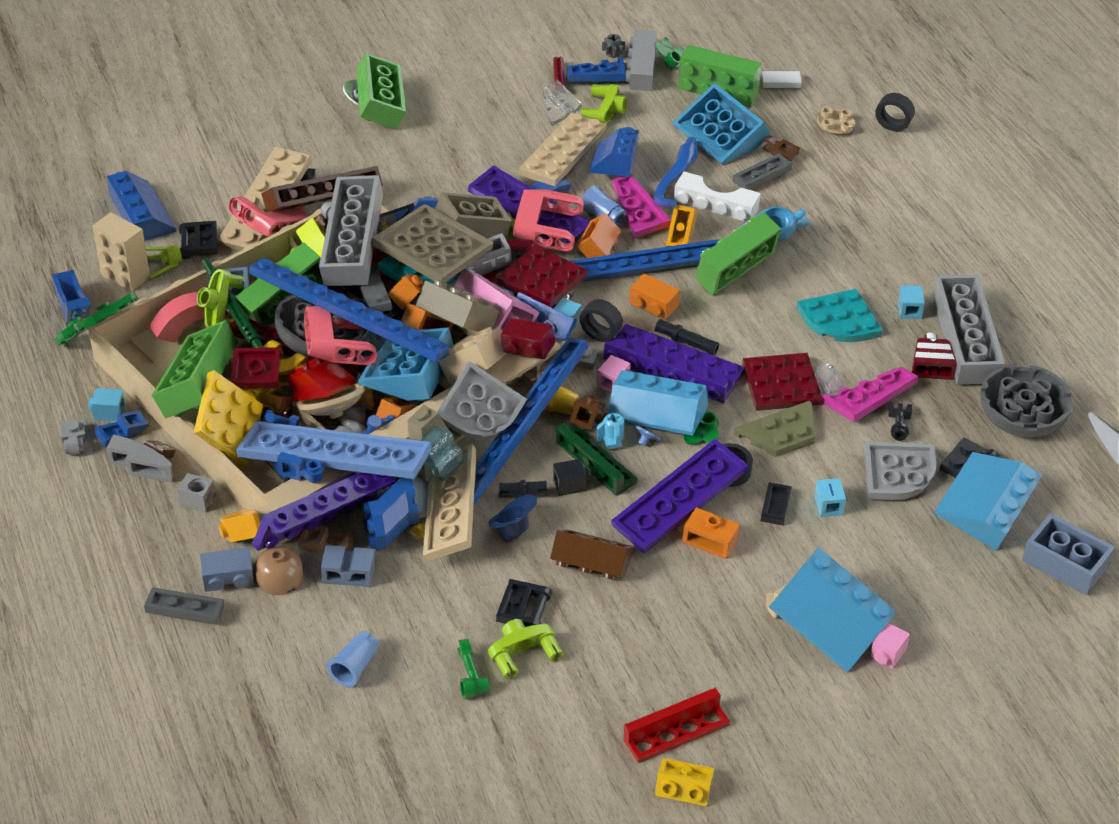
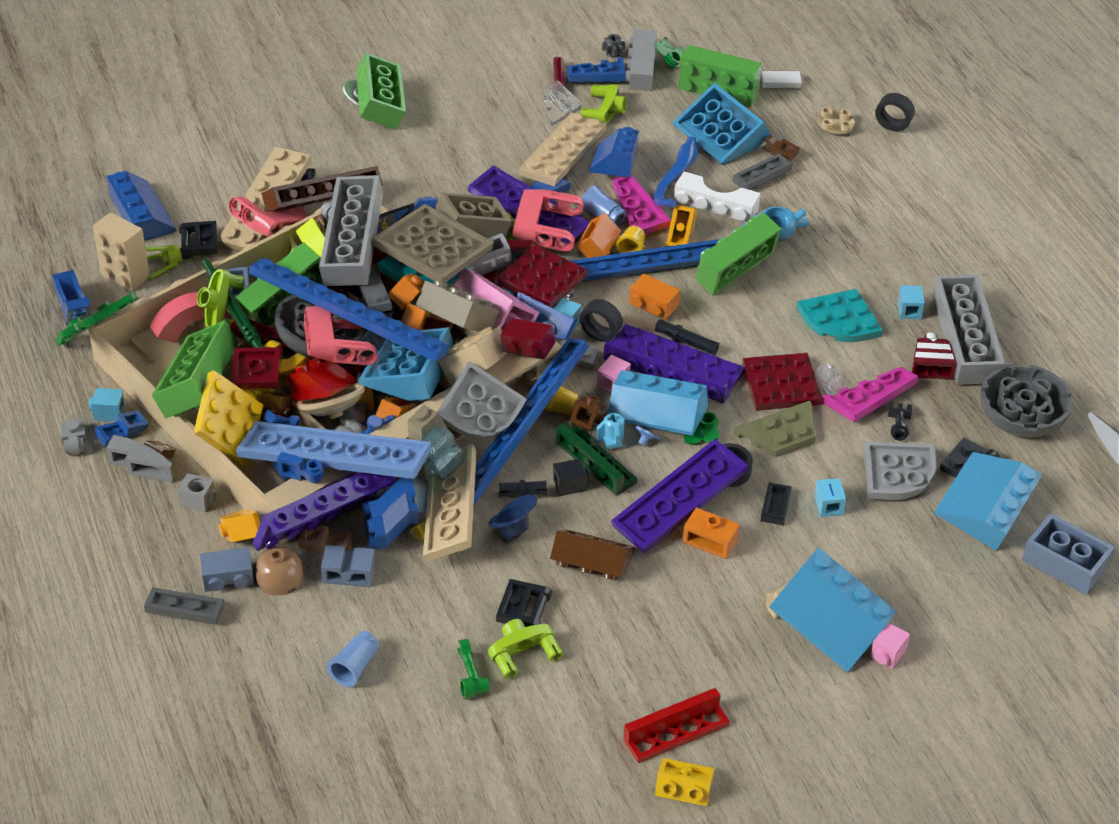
(631, 240): none -> yellow piece

